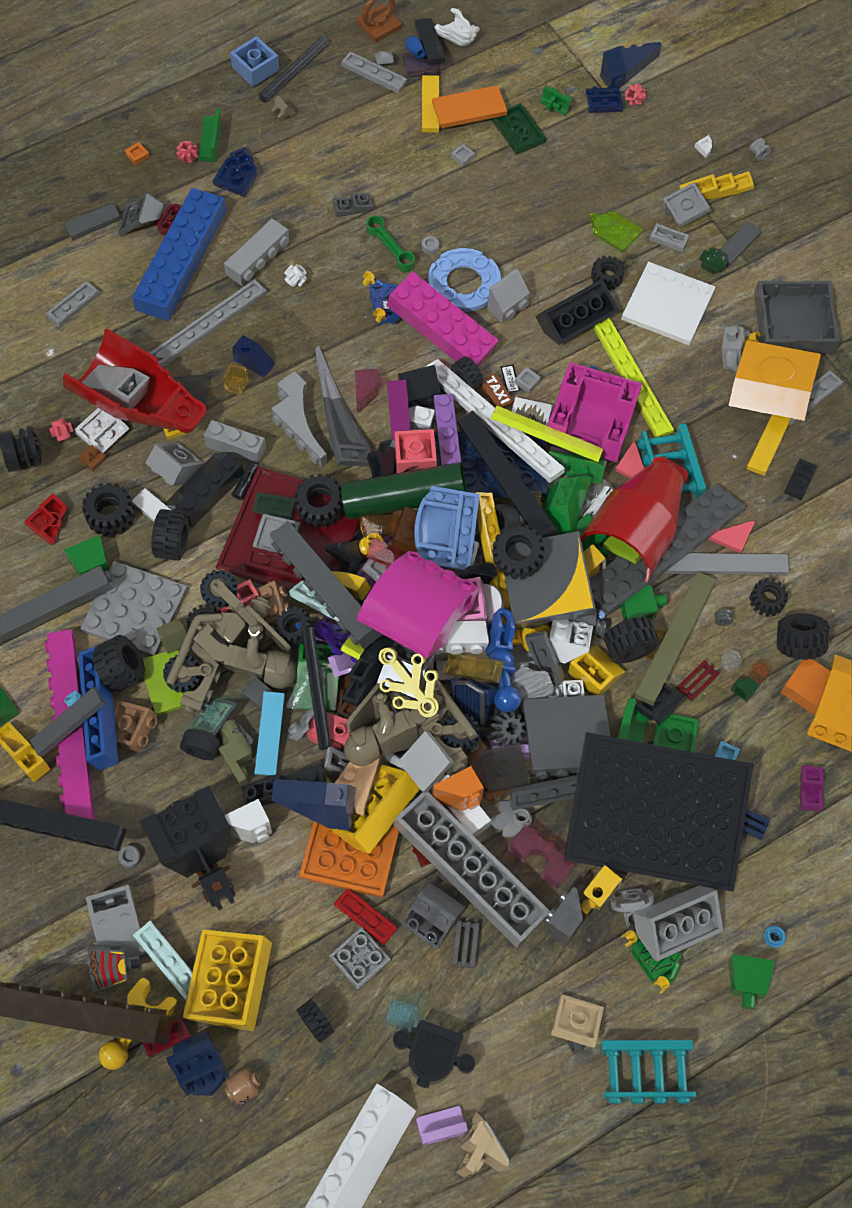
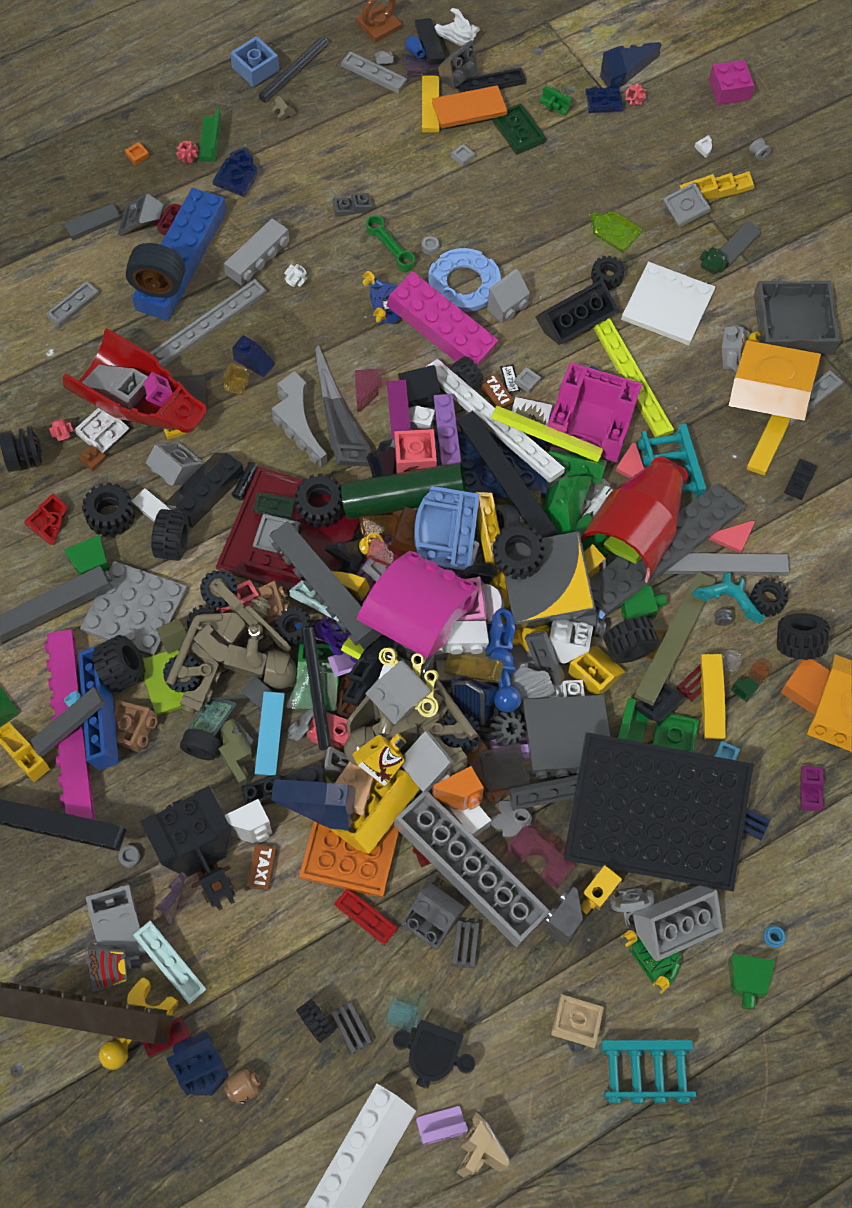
(155, 270): none -> black wheel
(157, 389): none -> dark pink brick
(168, 906): none -> clear purple slope
(228, 979): yellow slope -> none
(235, 442): light grey brick -> none
(261, 867): none -> dark orange tile
(359, 958): light grey tile -> none
(360, 1045): none -> flat silver tile
(381, 757): none -> yellow torso
(398, 692): none -> light grey slope
(458, 66): none -> flat silver slope
(503, 79): none -> black tile
(668, 238): light grey tile -> none
(712, 696): none -> yellow slope
(731, 82): none -> dark pink brick
(735, 591): none -> teal piece

